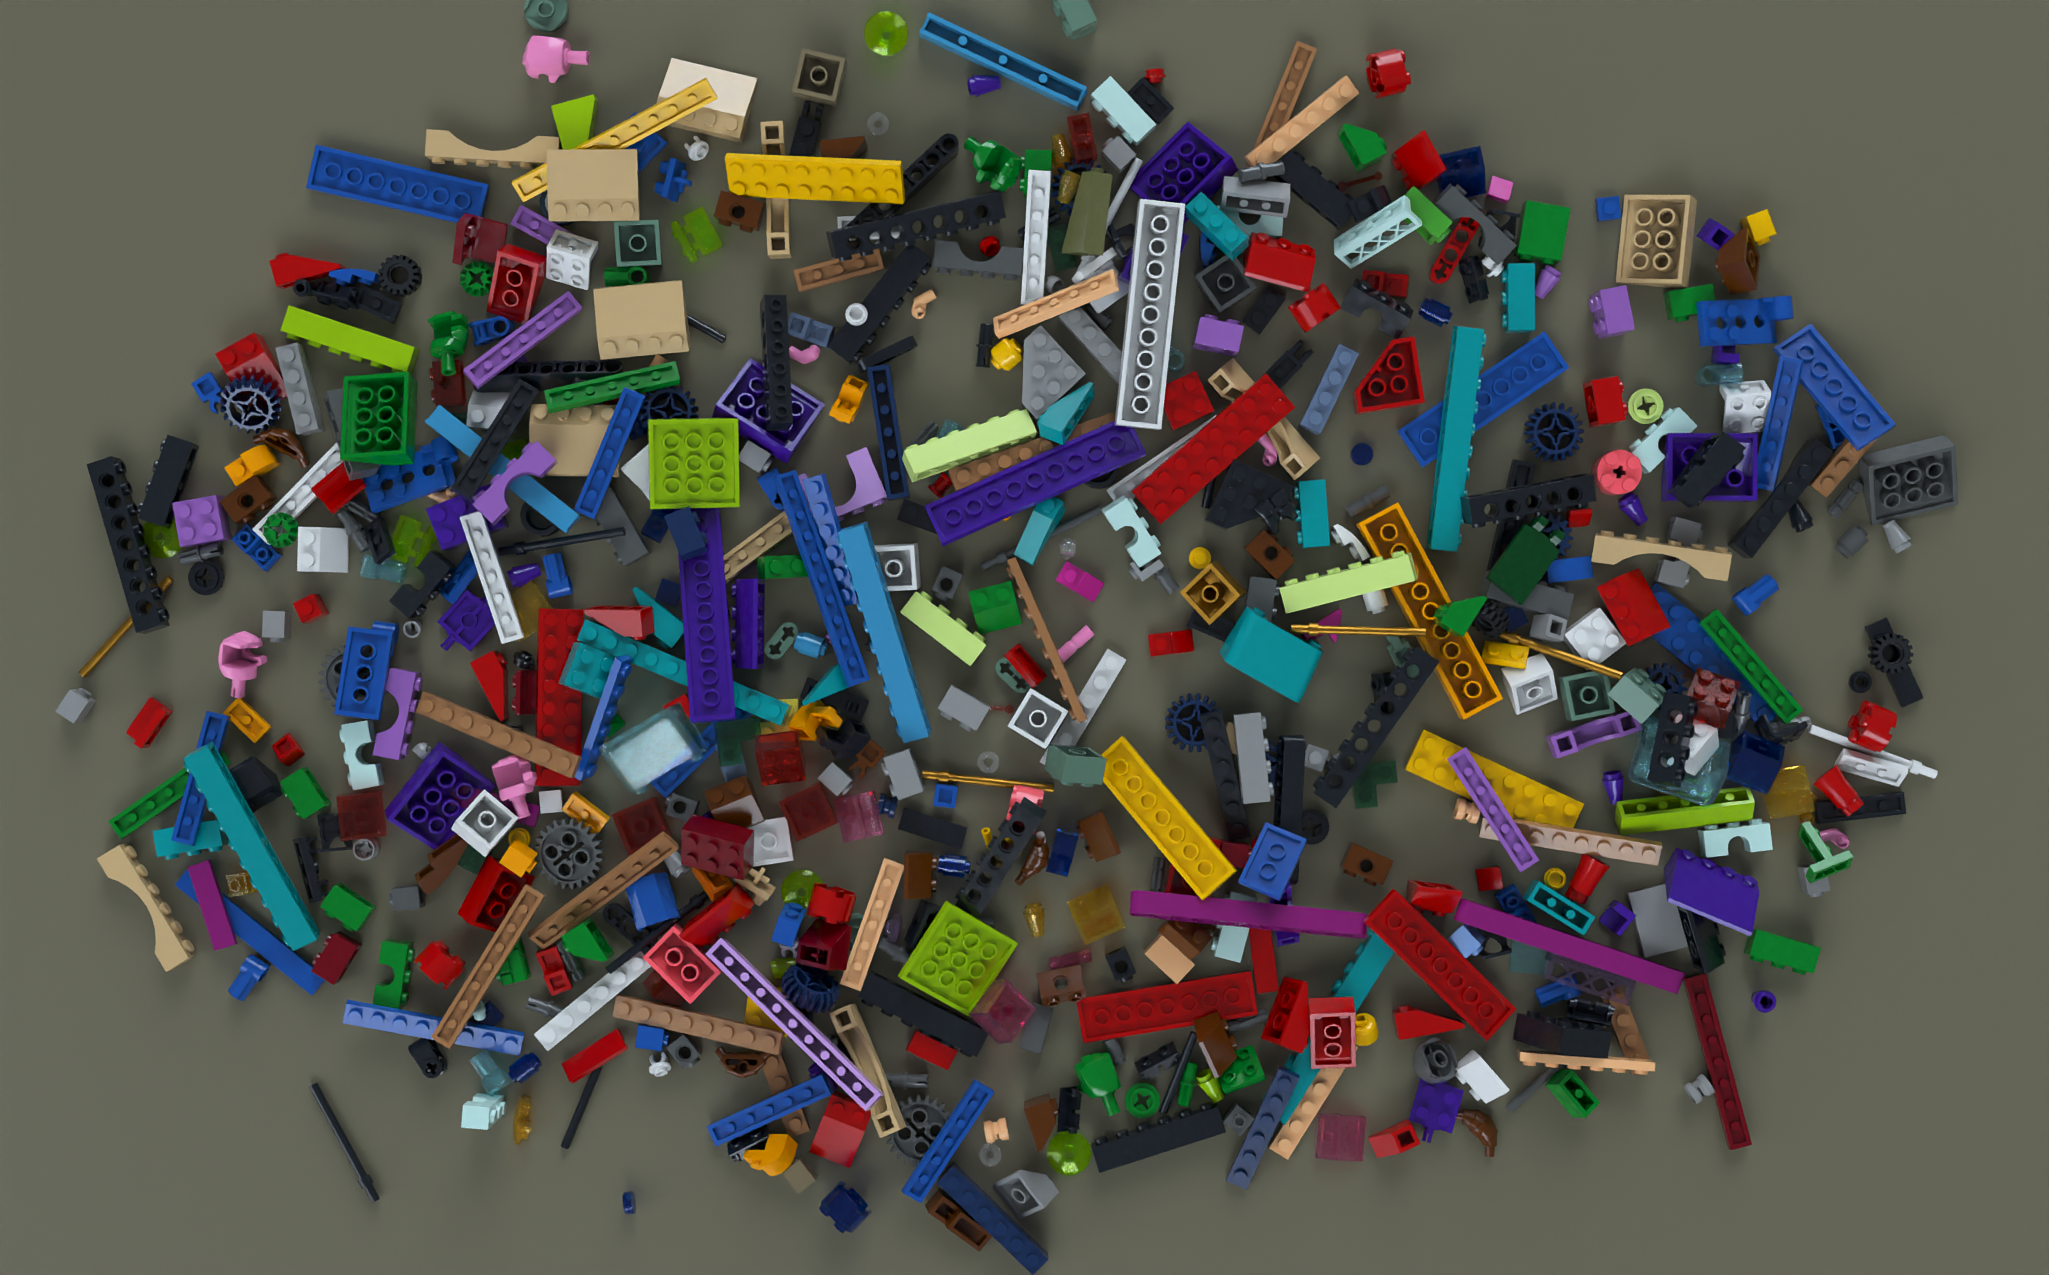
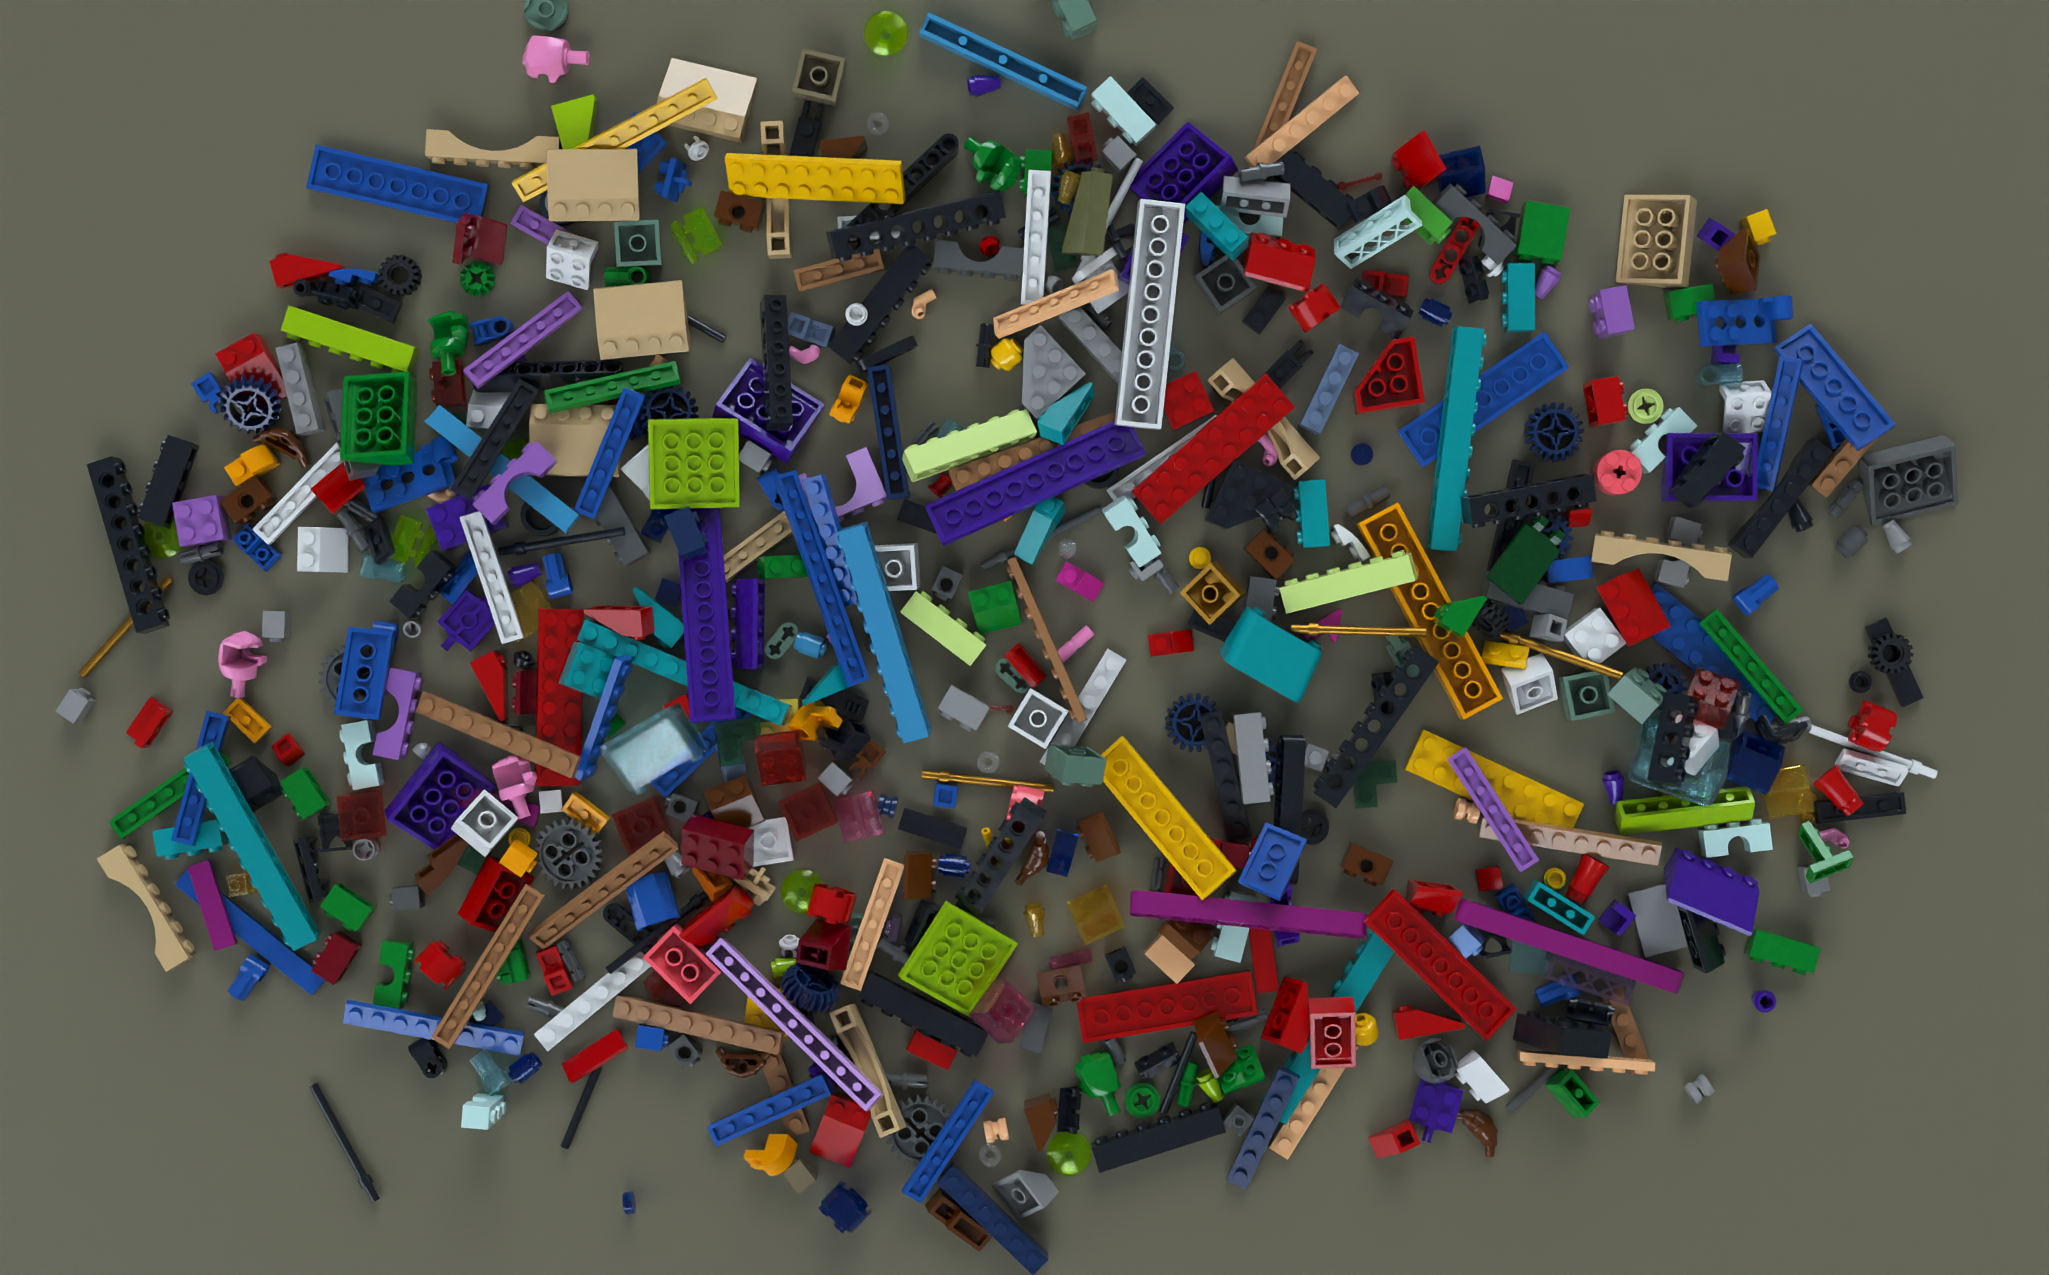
(285, 539): green gear -> none
(310, 608): red brick -> none
(516, 283): red slope -> none
(521, 1125): clear yellow slope -> none
(587, 942): green slope -> none
(659, 1068): white plate -> none
(756, 1138): black hinge -> none
(789, 924): blue brick -> none
(903, 774): light grey brick -> none
(1155, 75): red plate -> none
(1218, 335): medium lavender brick -> none
(1340, 1137): clear pink slope -> none
(1362, 146): green slope -> none
(1375, 601): white brick -> none
(1387, 72): red brick -> none
(1592, 732): medium lavender arch -> none
(1608, 208): blue plate -> none
(1632, 507): dark purple cone -> none
(1717, 1061): dark red plate -> none

